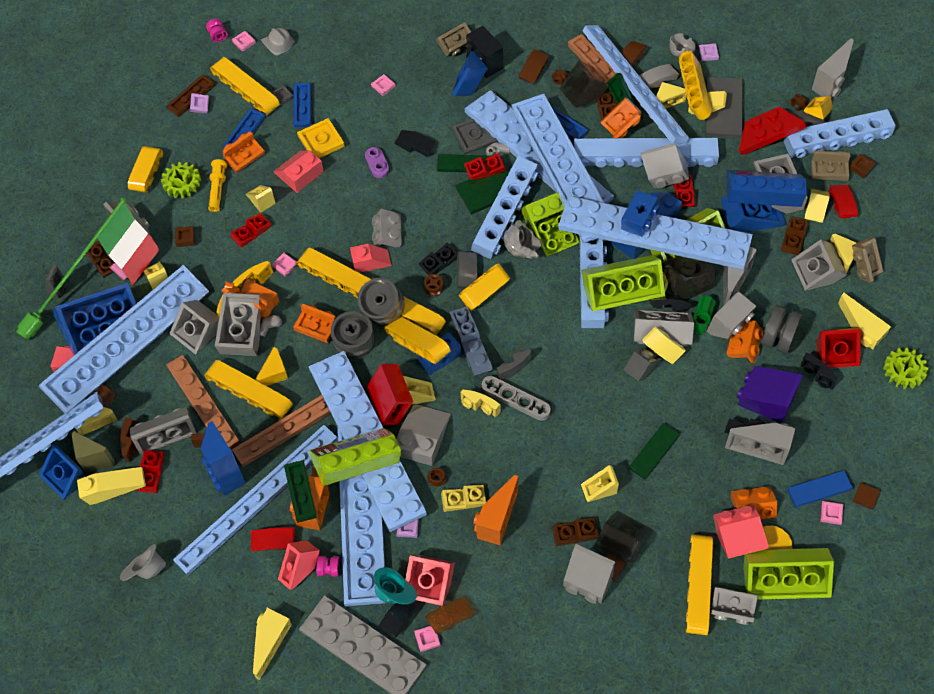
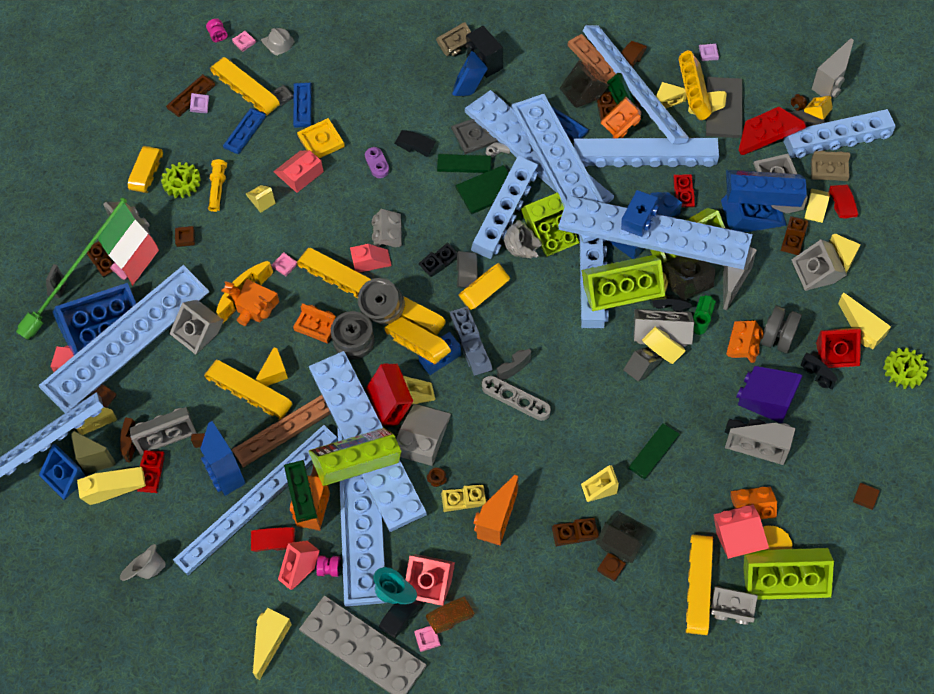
(155, 274): light yellow slope -> none
(200, 399): nougat plate -> none
(239, 325): light grey slope -> none
(242, 152): orange bracket -> none
(254, 227): red slope -> none
(269, 322): light grey arm -> none
(383, 85): bright pink tile -> none
(409, 530): lavender tile -> none
(434, 280): reddish brown wheel -> none
(474, 400): light yellow slope -> none
(484, 168): red slope -> none
(533, 66): reddish brown slope -> none
(559, 76): reddish brown plate -> none
(588, 574): light grey slope -> none
(655, 76): light grey slope -> none
(665, 165): light grey slope -> none
(679, 44): light grey hair -> none
(731, 317): light grey slope -> none
(819, 489): blue tile -> none
(831, 512): bright pink tile -> none
(862, 166): reddish brown plate -> none
(867, 259): dark tan bracket -> none

